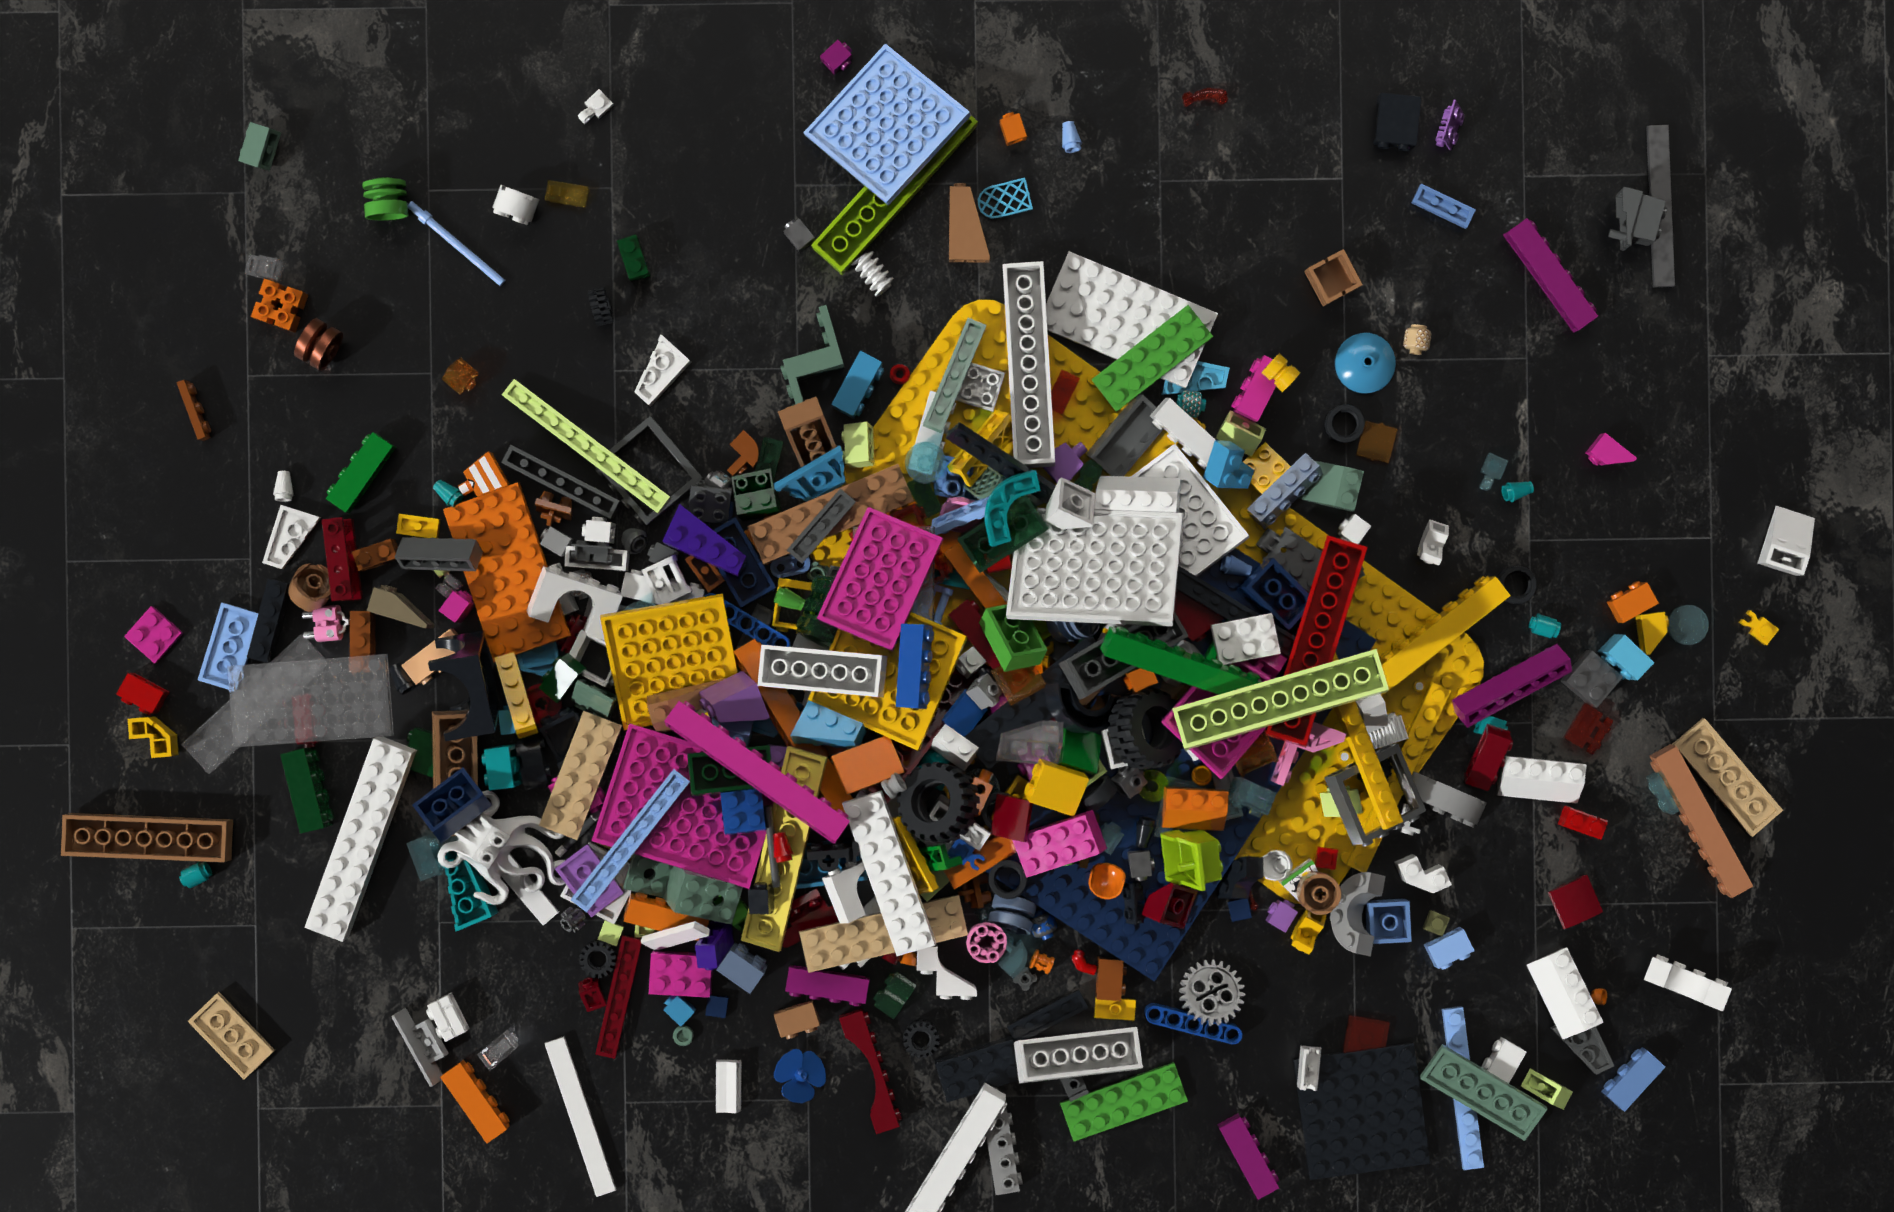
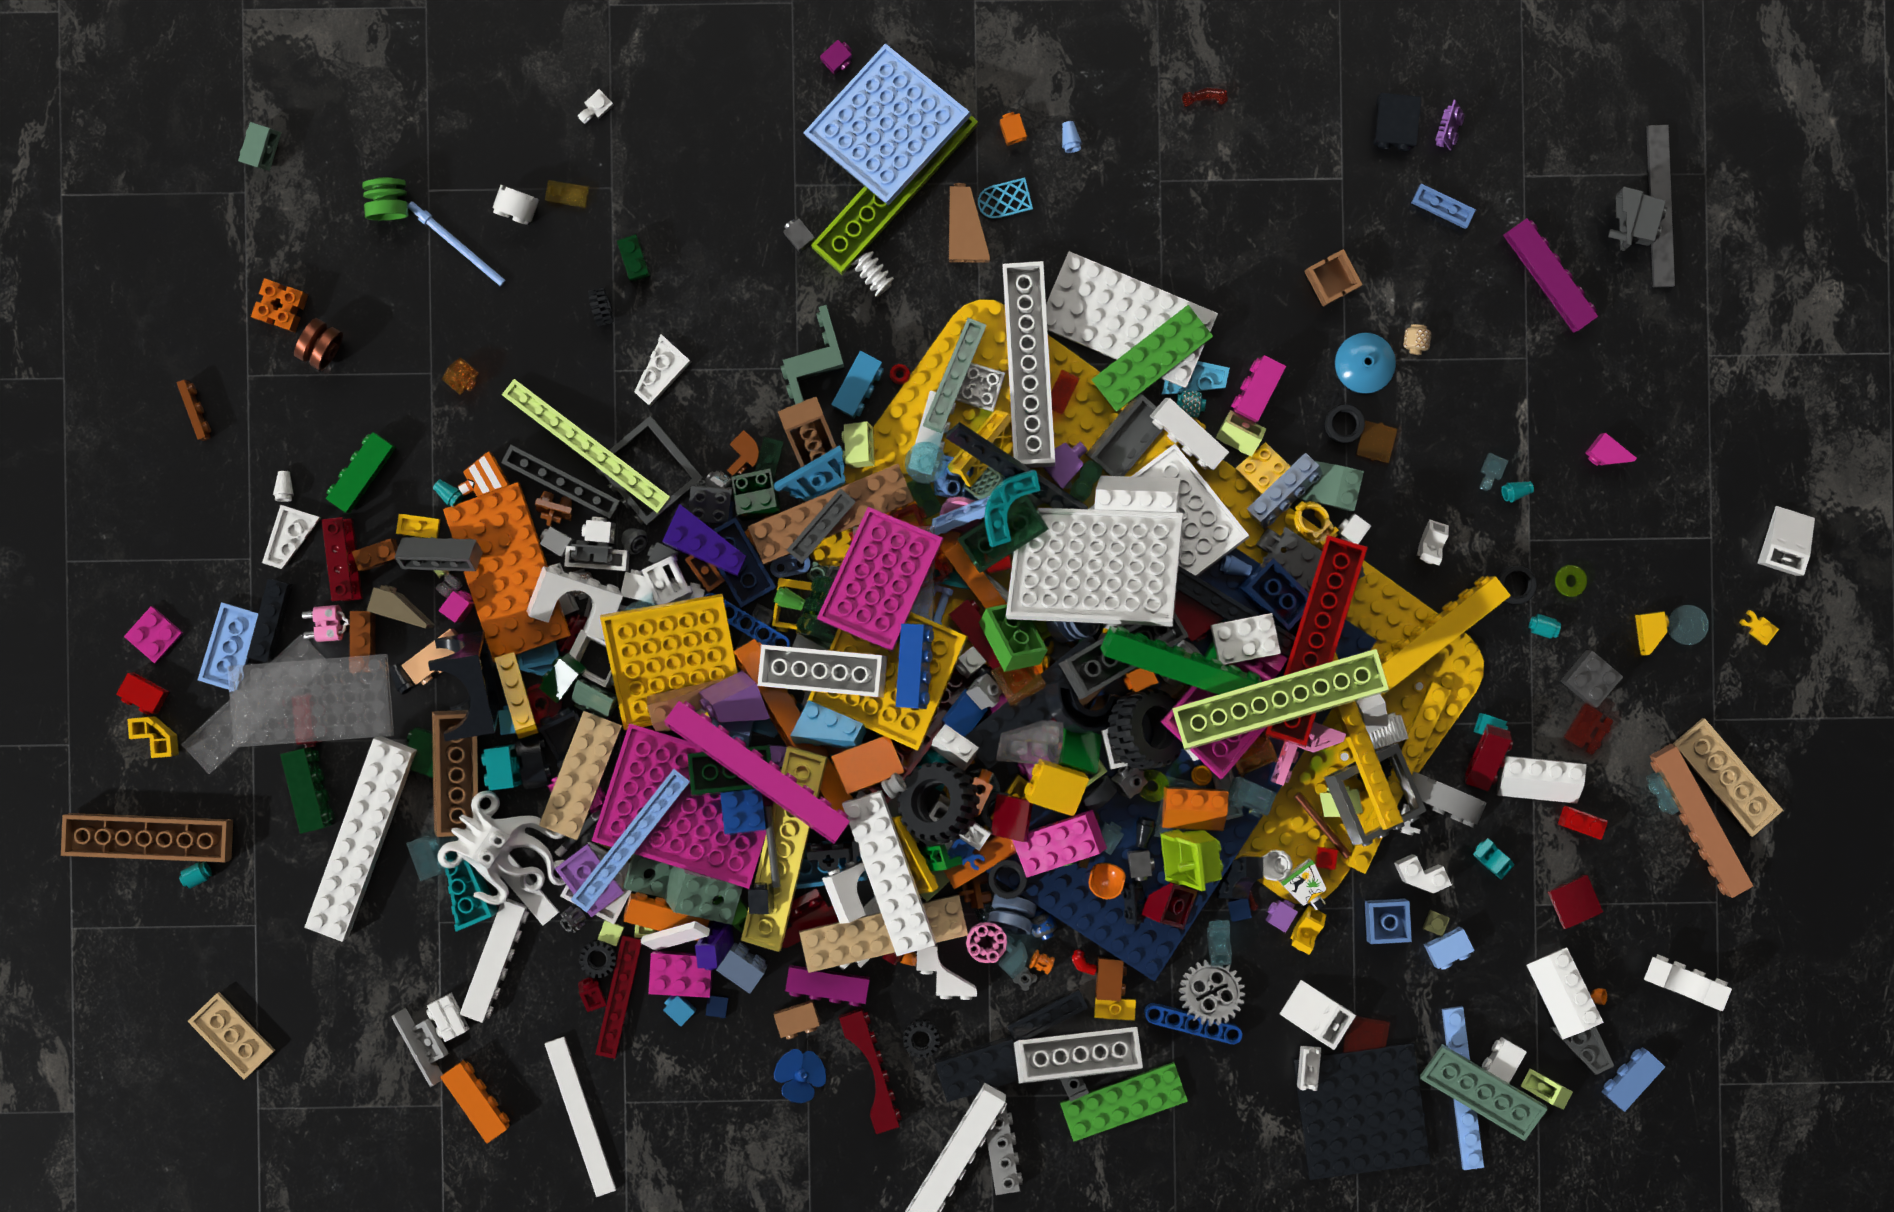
(265, 267): clear brick -> none
(310, 587): medium nougat brick -> none
(452, 805): dark blue brick -> none
(493, 960): none -> white brick
(498, 1049): clear slope -> none
(683, 1035): sand green tile -> none
(728, 1086): white piece -> none
(782, 848): red cone -> none
(894, 994): clear green brick -> none
(1070, 506): white slope -> none
(1219, 942): none -> clear light blue brick
(1226, 466): dark azure brick -> none
(1248, 1156): magenta brick -> none
(1280, 372): yellow wheel -> none
(1317, 1014): none -> white slope
(1319, 537): none -> yellow piece
(1322, 825): none -> copper bar
(1325, 902): medium nougat brick -> none
(1347, 916): light grey brick -> none
(1493, 858): none -> teal brick
(1512, 685): magenta brick -> none
(1580, 576): none -> clear neon green piece
(1625, 657): medium azure brick -> none
(1632, 602): orange brick -> none

